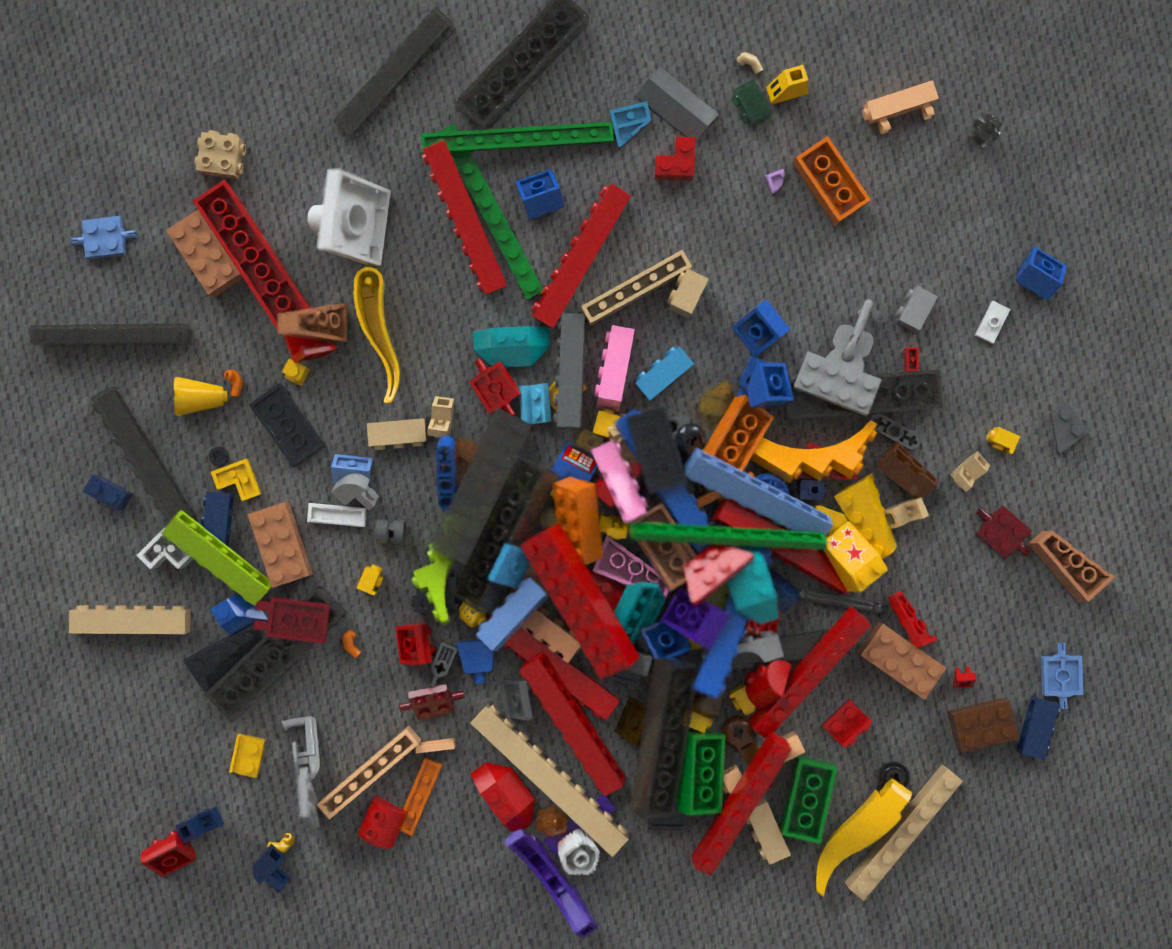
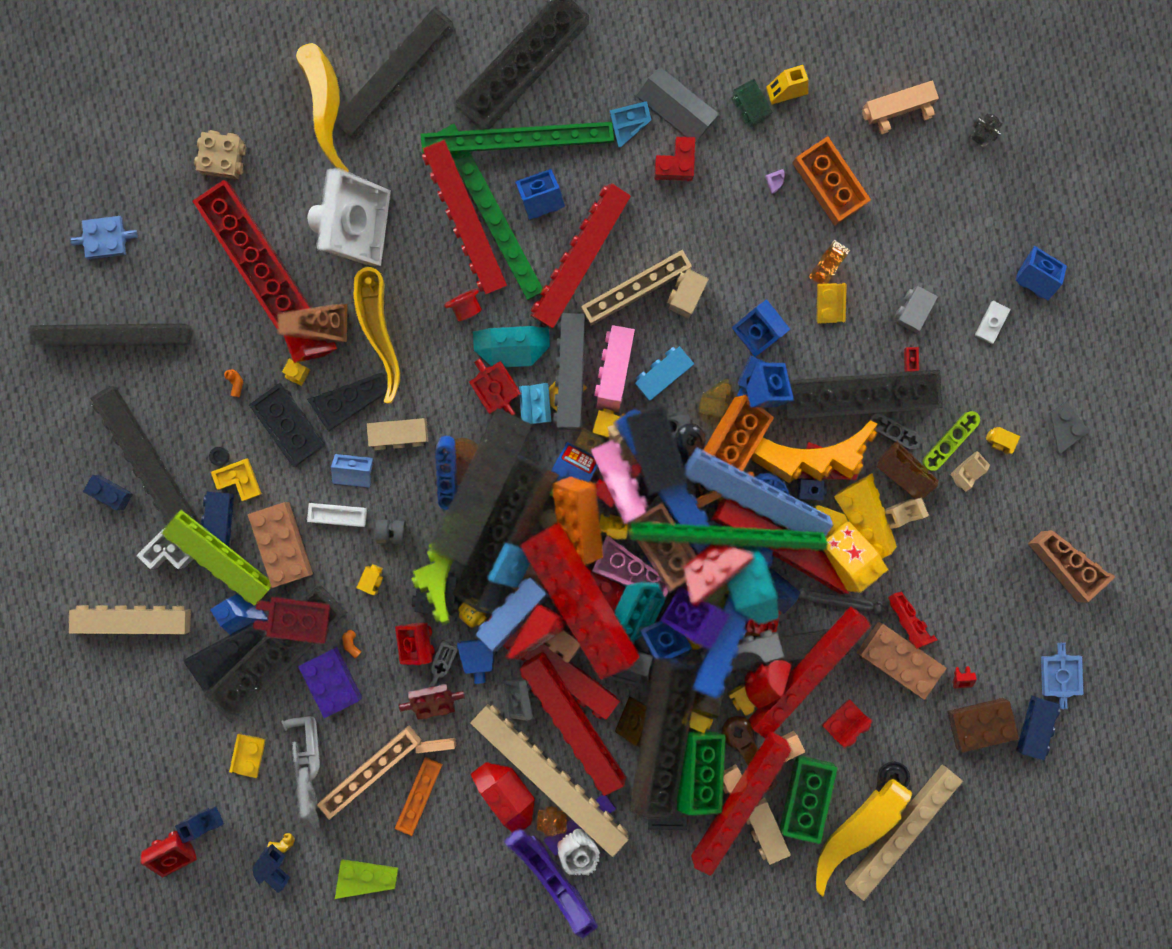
(197, 396): yellow cone -> none
(204, 254): nougat brick -> none
(325, 97): none -> yellow animal
(330, 682): none -> dark purple brick
(342, 403): none -> black wing
(355, 486): light grey brick -> none
(364, 878): none -> lime wing
(382, 823): red brick -> none
(441, 417): tan brick -> none
(465, 305): none -> red piece
(539, 629): none -> red slope
(746, 58): tan arm -> none
(829, 263): none -> clear orange brick
(831, 303): none -> yellow plate
(841, 375): light grey plate -> none
(951, 441): none -> lime beam
(1003, 531): dark red plate -> none

